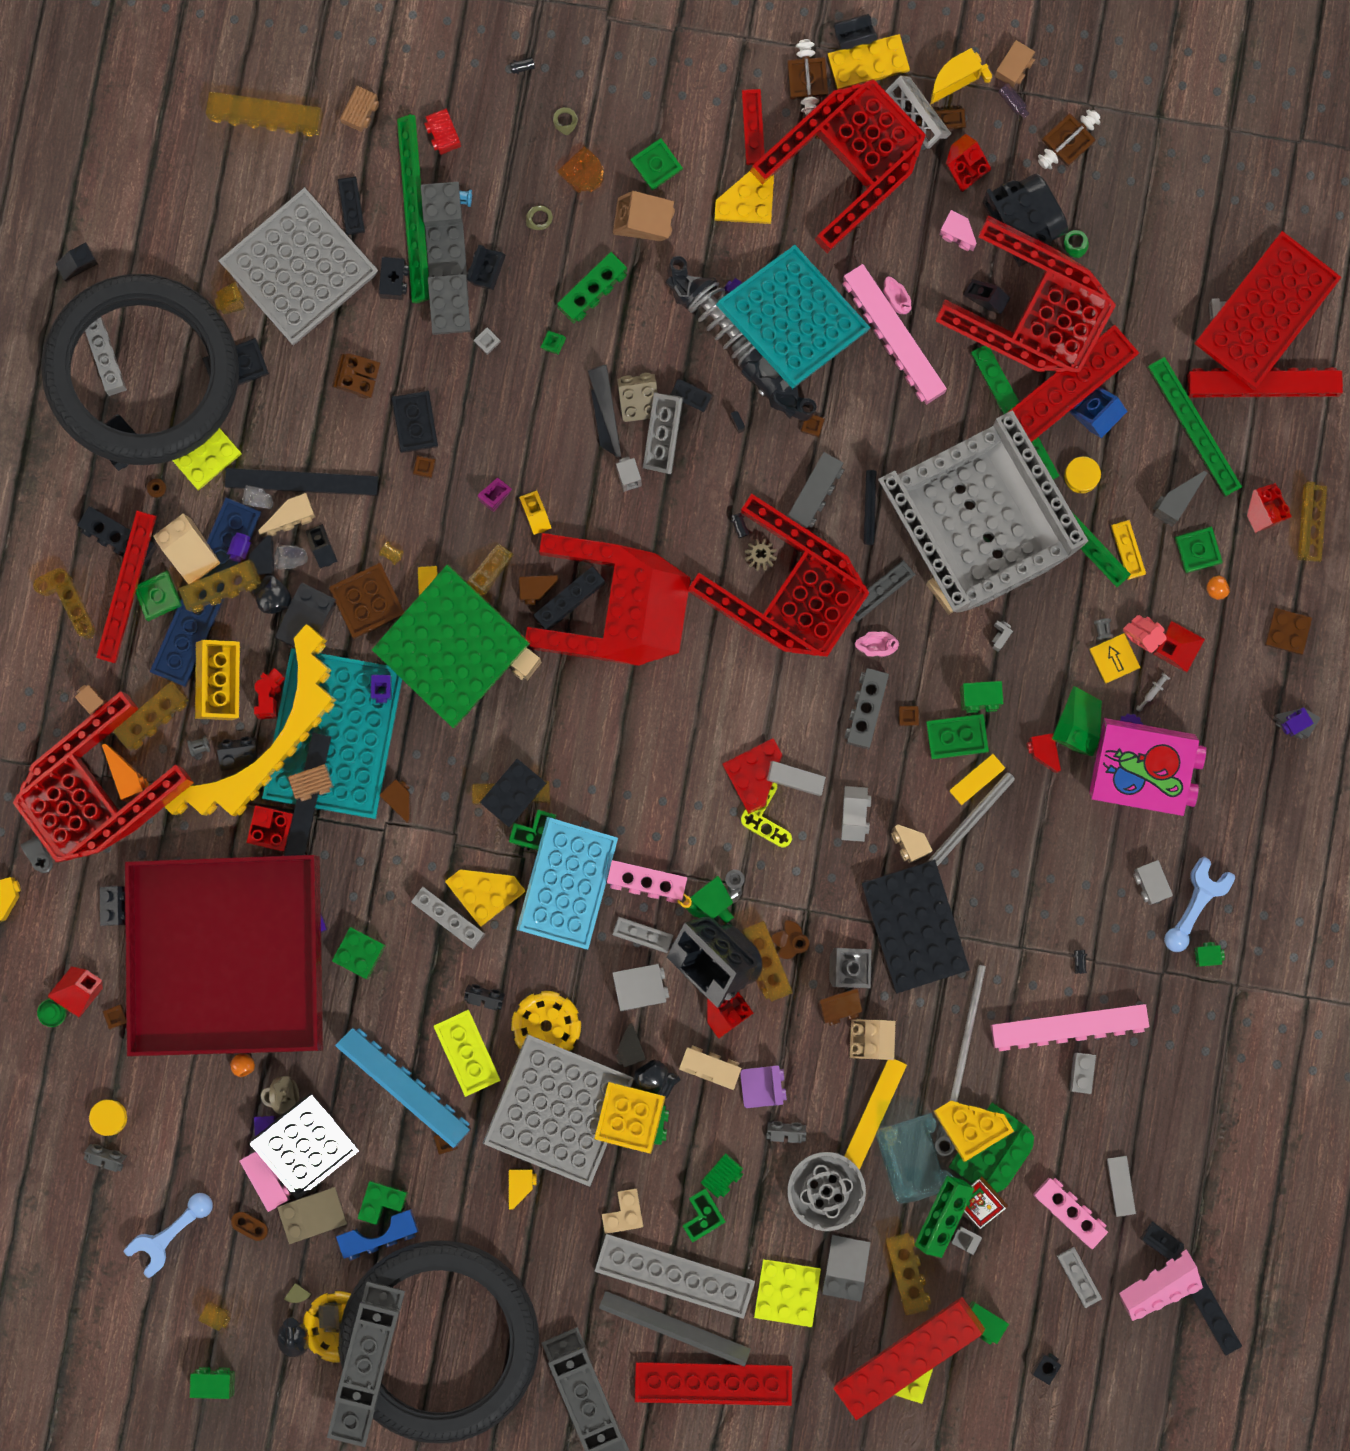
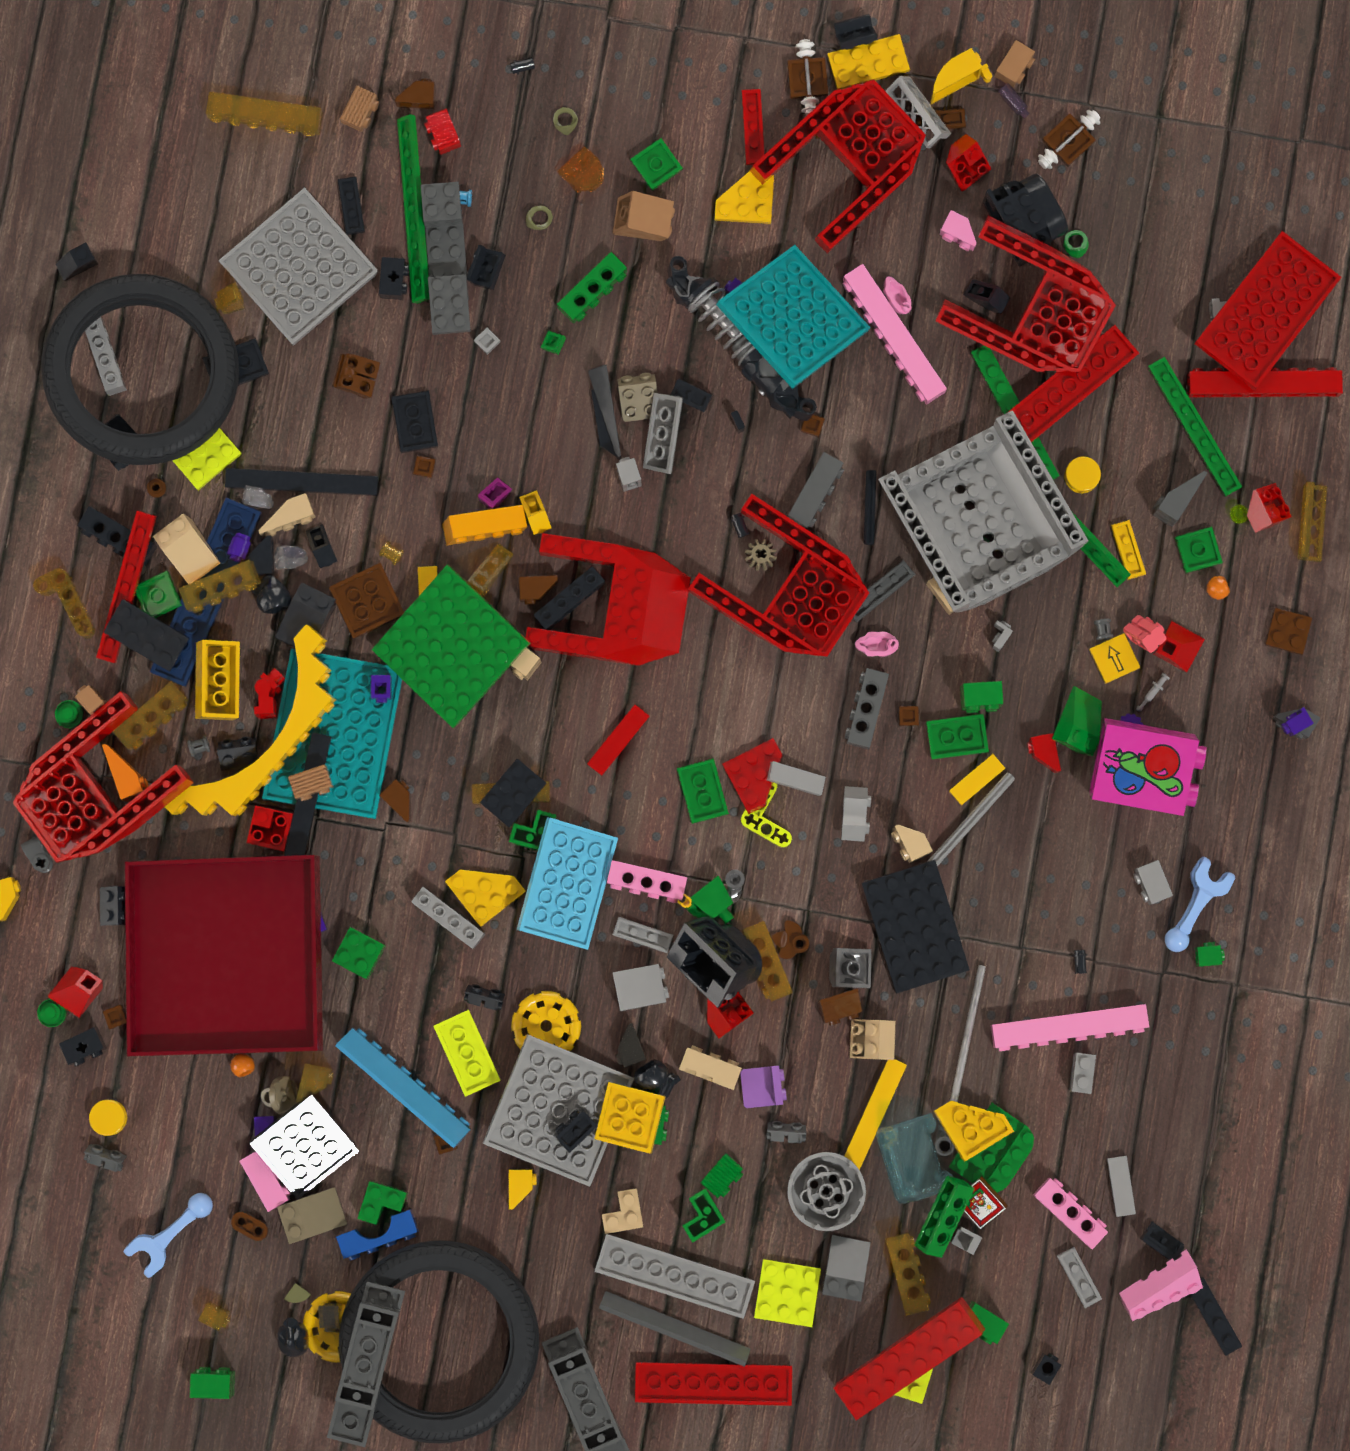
(69, 714): none -> green plate
(72, 1046): none -> black brick
(146, 635): none -> black plate
(314, 1080): none -> clear yellow slope
(418, 95): none -> reddish brown slope
(484, 524): none -> light orange wedge
(574, 1130): none -> black bracket
(618, 740): none -> red tile
(702, 791): none -> green tile
(1099, 411): blue slope -> none
(1239, 514): none -> clear neon green plate

